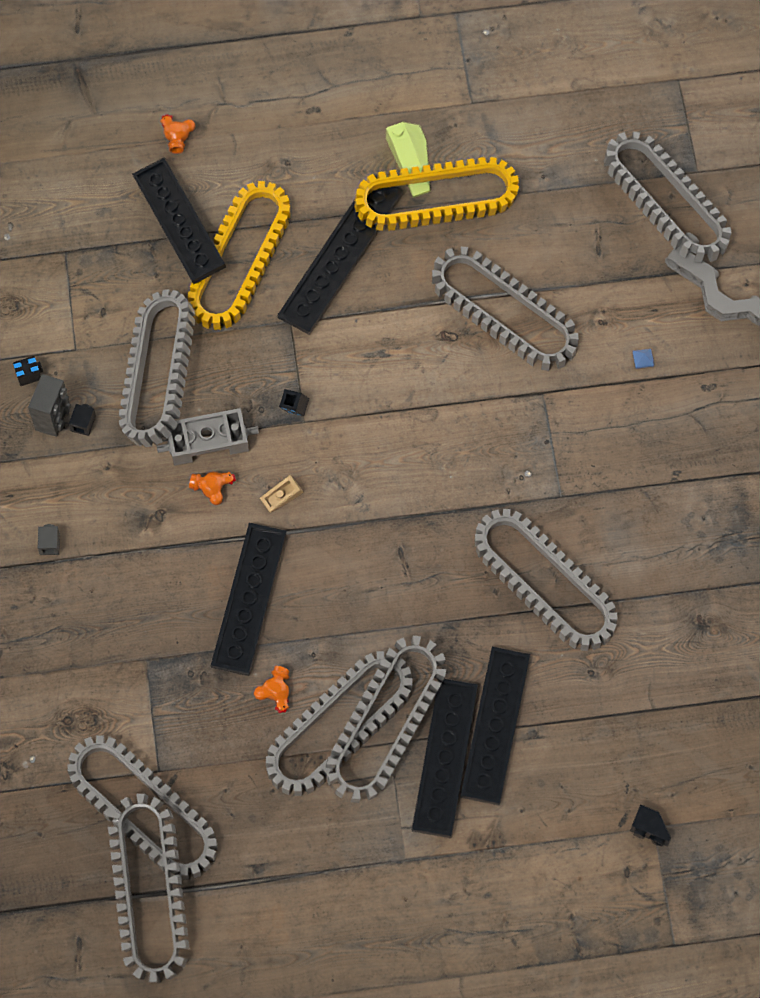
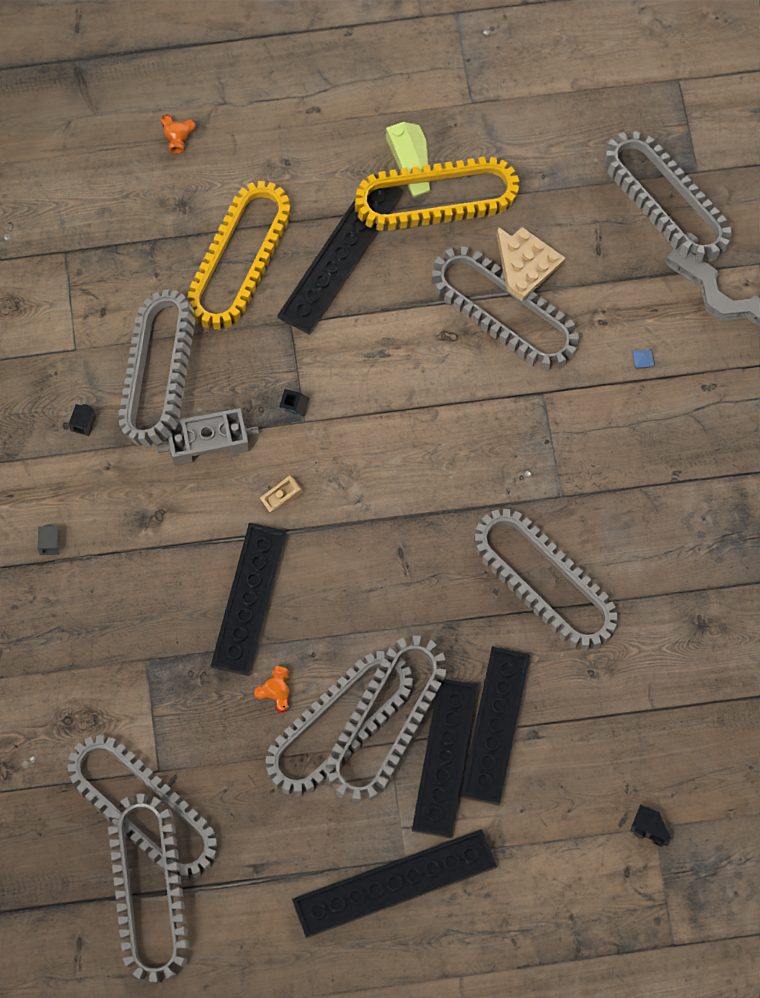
(28, 370): black brick -> none
(49, 405): dark grey brick -> none
(179, 220): black plate -> none
(211, 484): orange animal -> none
(394, 883): none -> black plate
(526, 261): none -> tan wing

